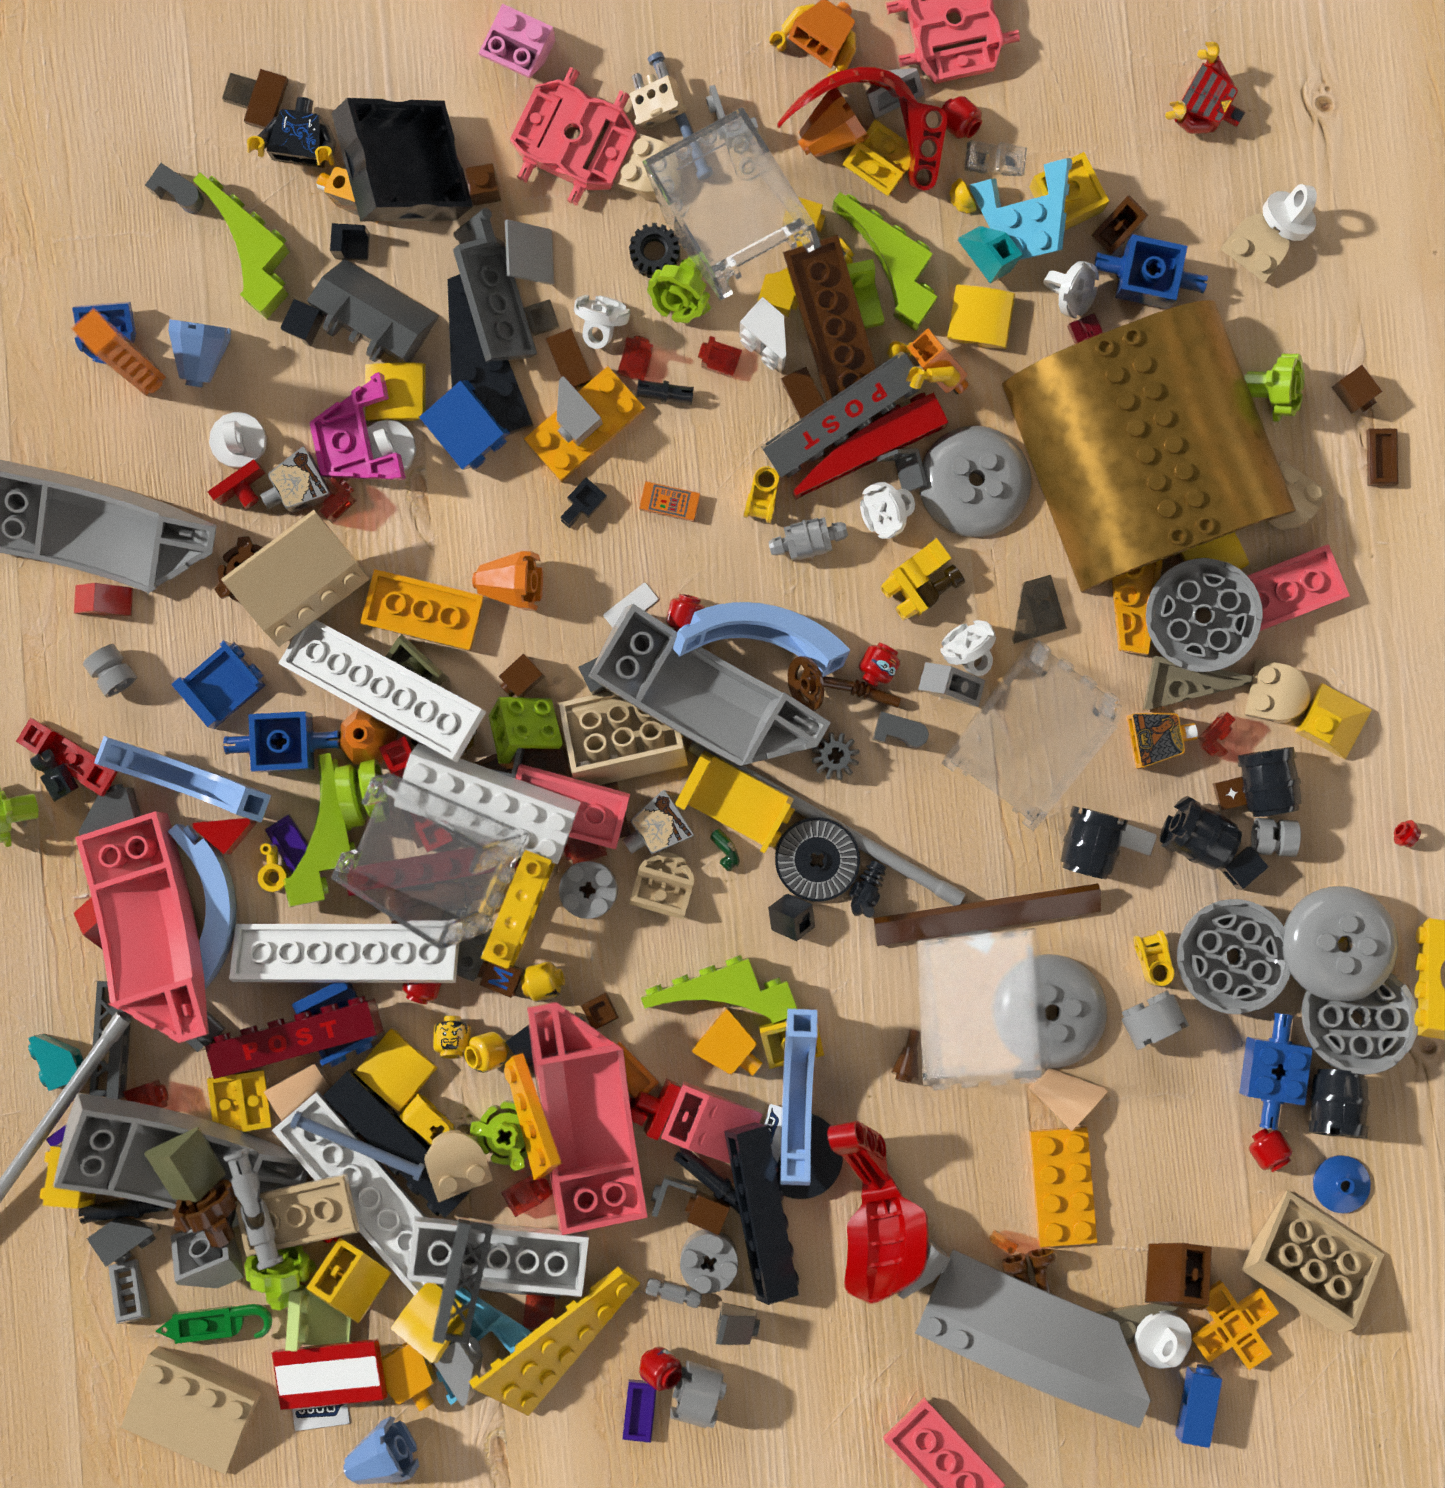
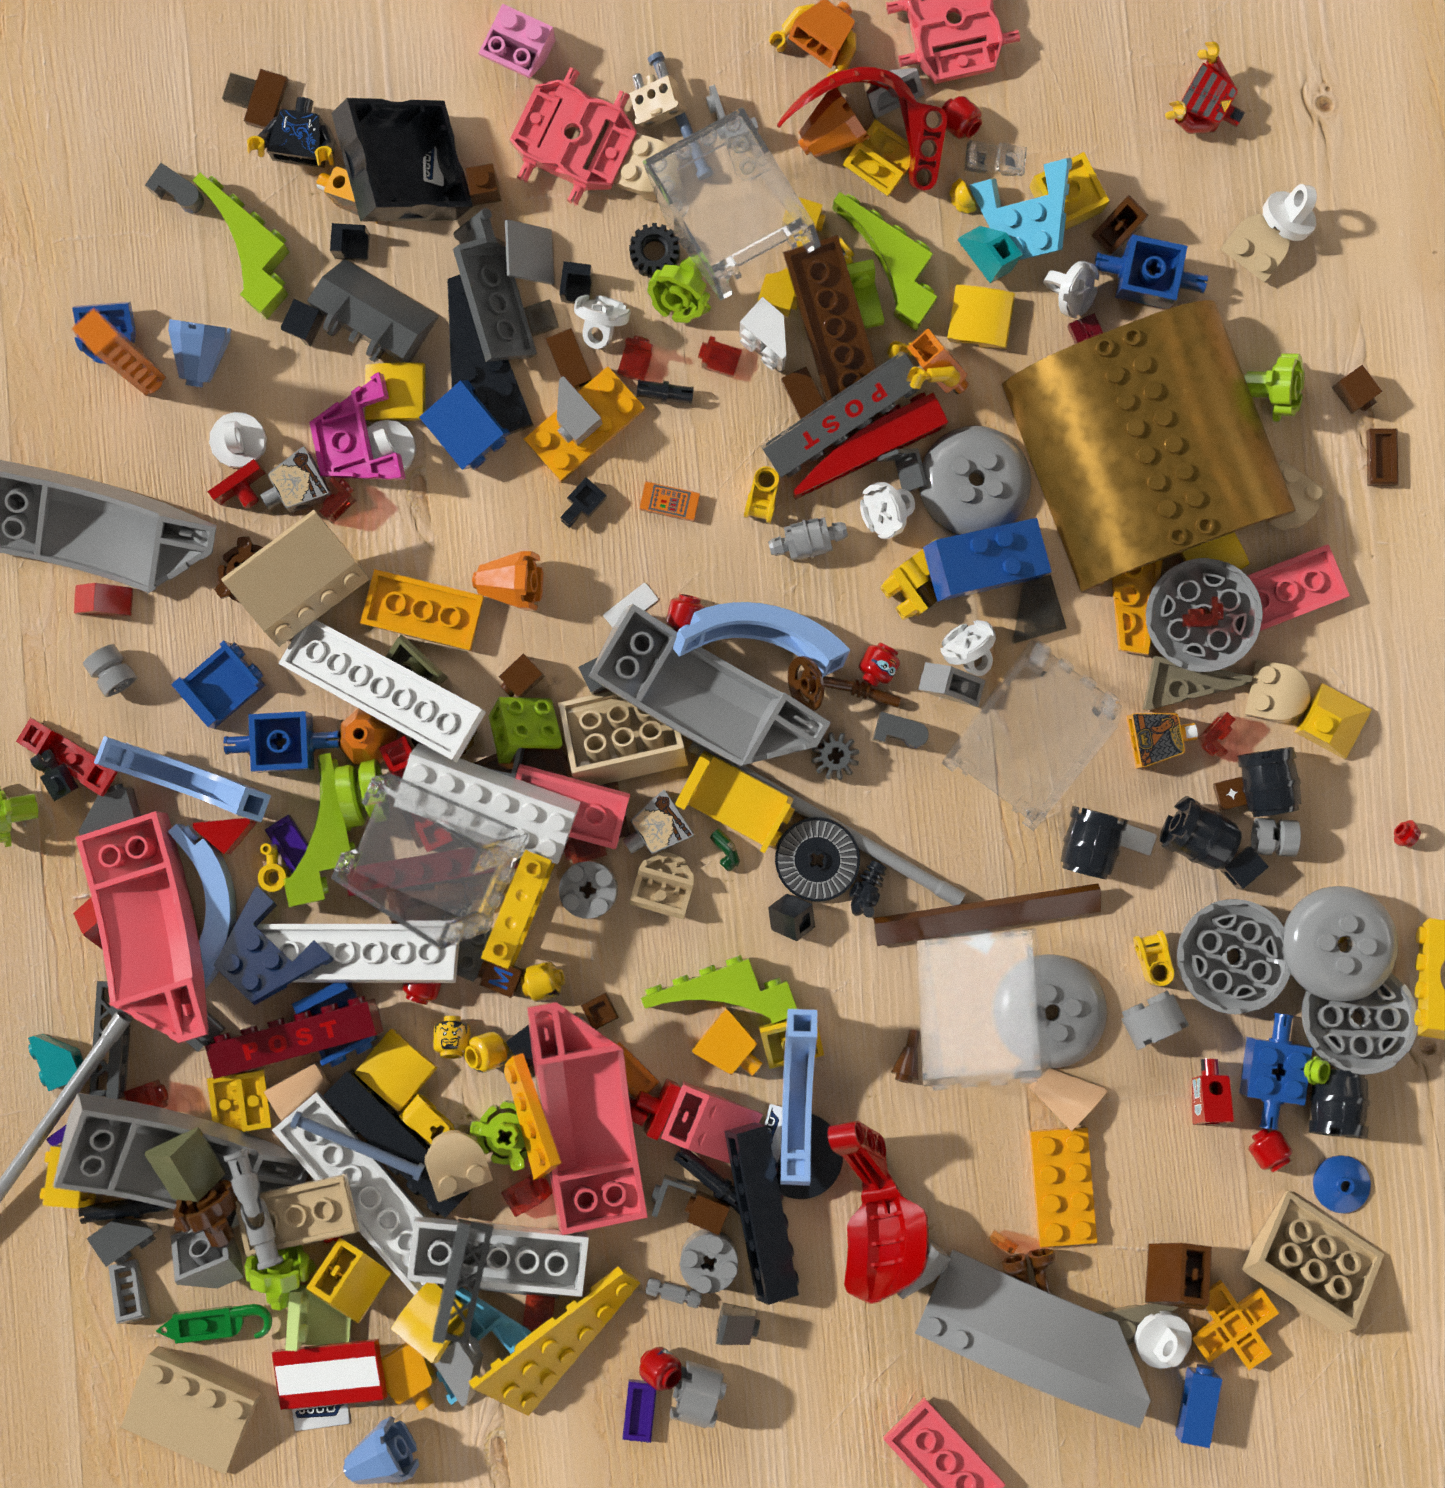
(255, 962): none -> dark blue wing
(431, 169): none -> sticker
(575, 281): none -> black panel
(987, 559): none -> blue brick
(1198, 618): none -> clear red bracket
(1210, 1107): none -> red torso
(1317, 1071): none -> lime plate

